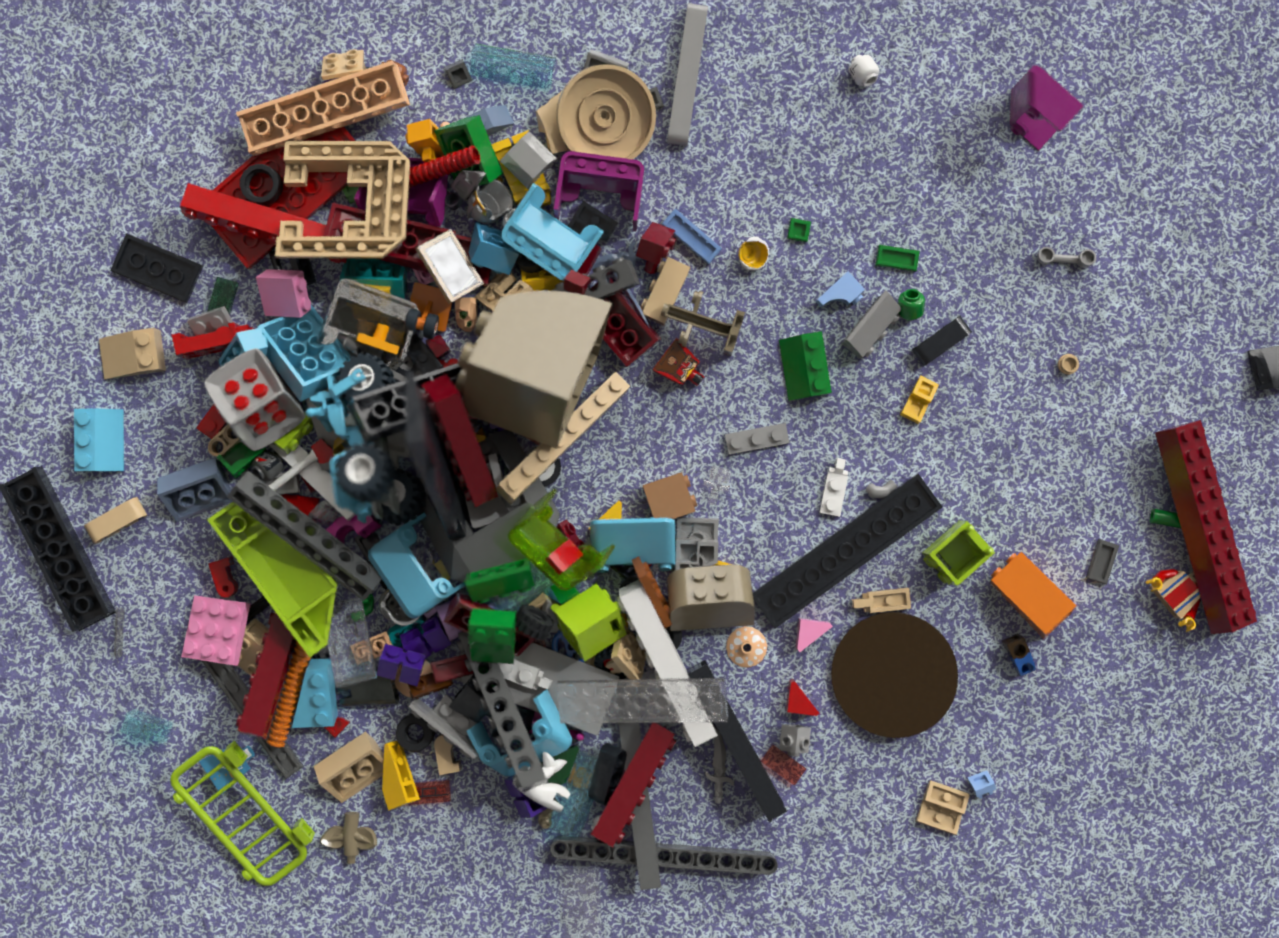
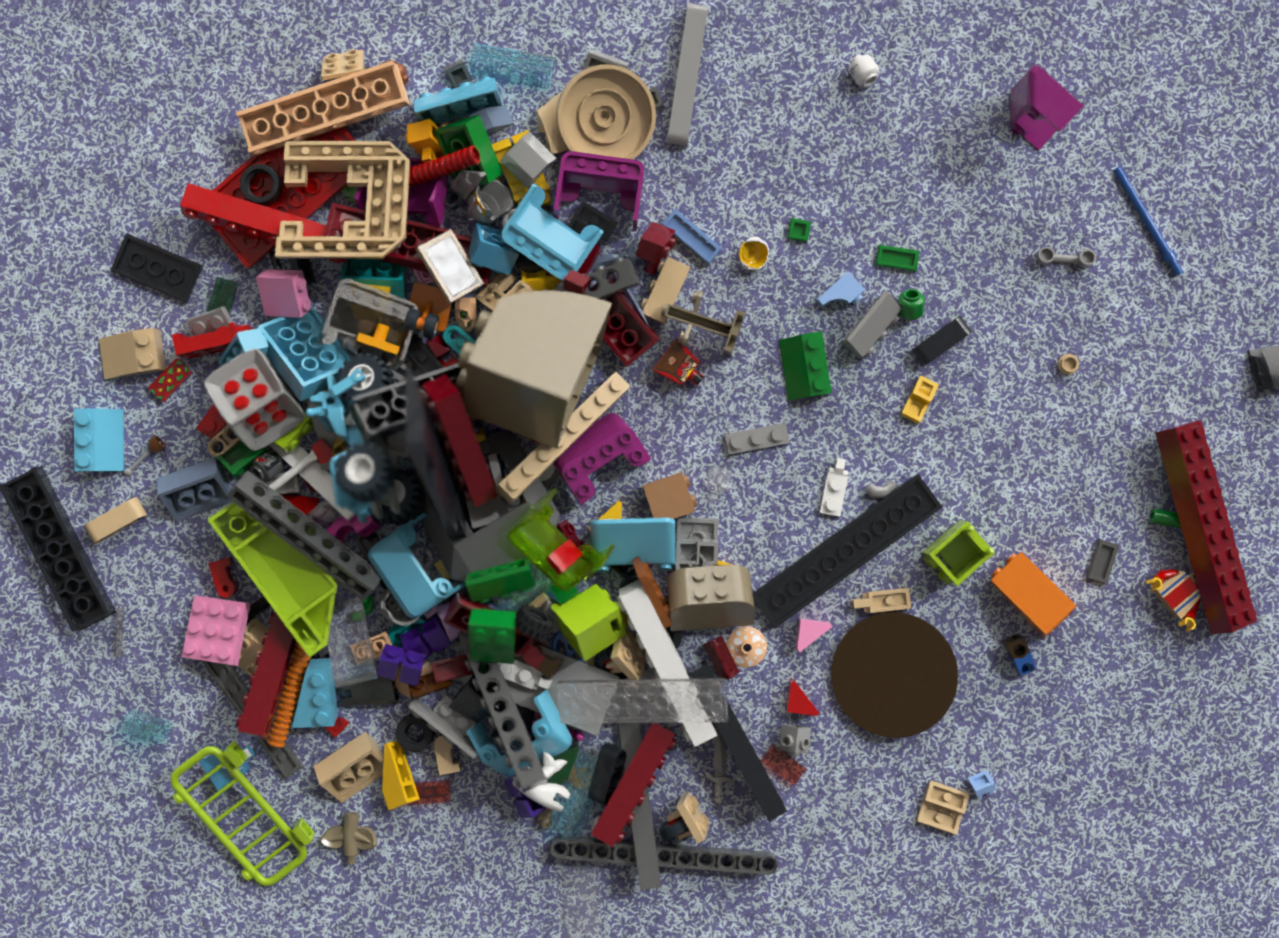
(153, 446): none -> hinge
(170, 380): none -> tile
(458, 102): none -> medium azure slope
(459, 343): none -> teal plate
(542, 662): none -> leg
(595, 448): none -> magenta windscreen
(686, 820): none -> tan plate
(721, 658): none -> dark red hinge
(1168, 255): none -> blue bar

